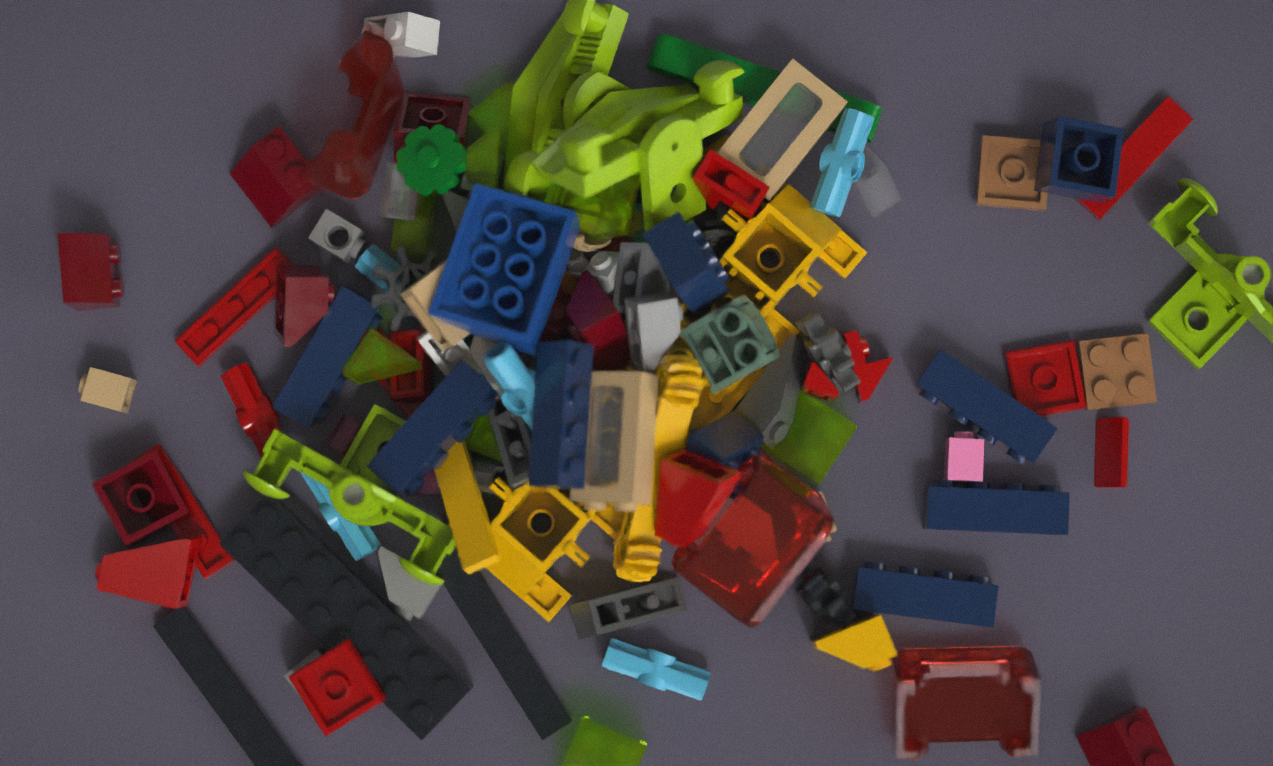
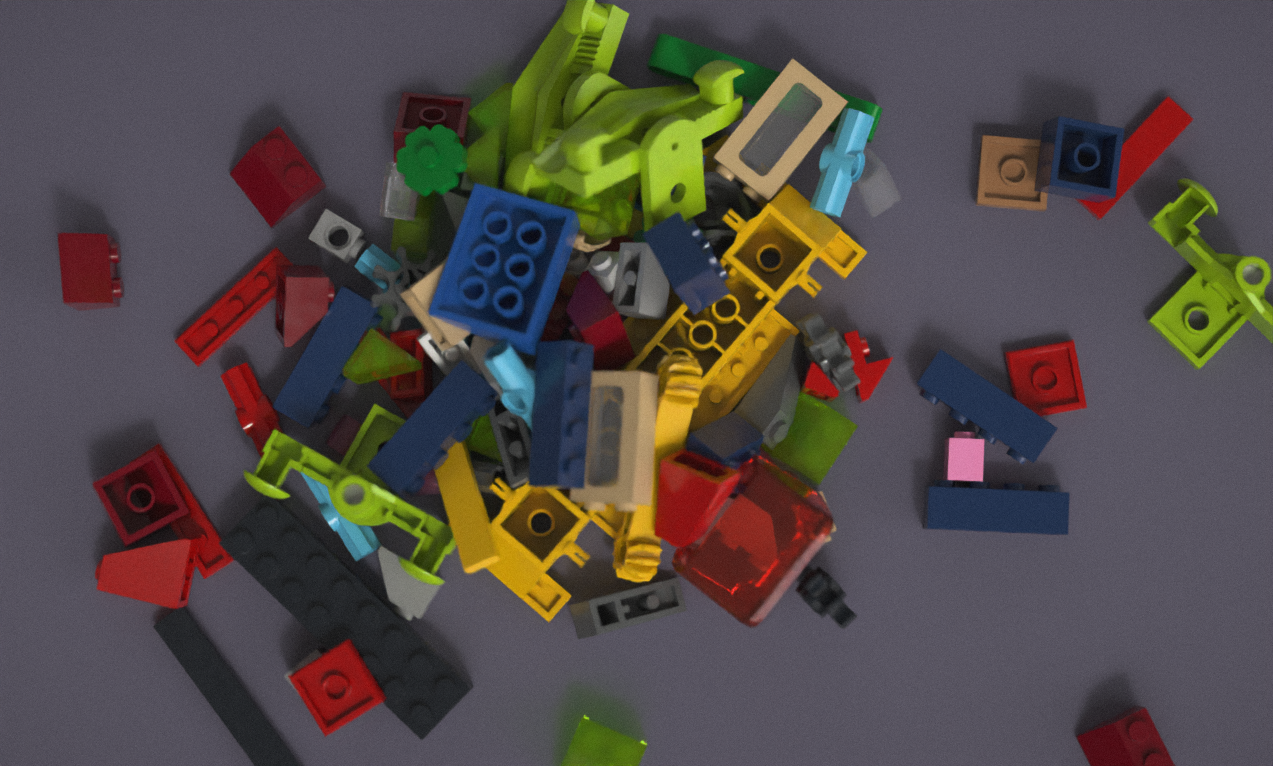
(107, 390): tan brick -> none
(352, 158): clear red windscreen -> none
(406, 32): white slope -> none
(503, 646): black tile -> none
(651, 328): light grey slope -> none
(656, 669): medium azure piece -> none
(726, 182): red slope -> none
(731, 342): sand green slope -> none
(860, 643): yellow slope -> none
(924, 596): dark blue brick -> none
(965, 698): clear red windscreen -> none
(1111, 452): red slope -> none
(1117, 371): medium nougat plate -> none

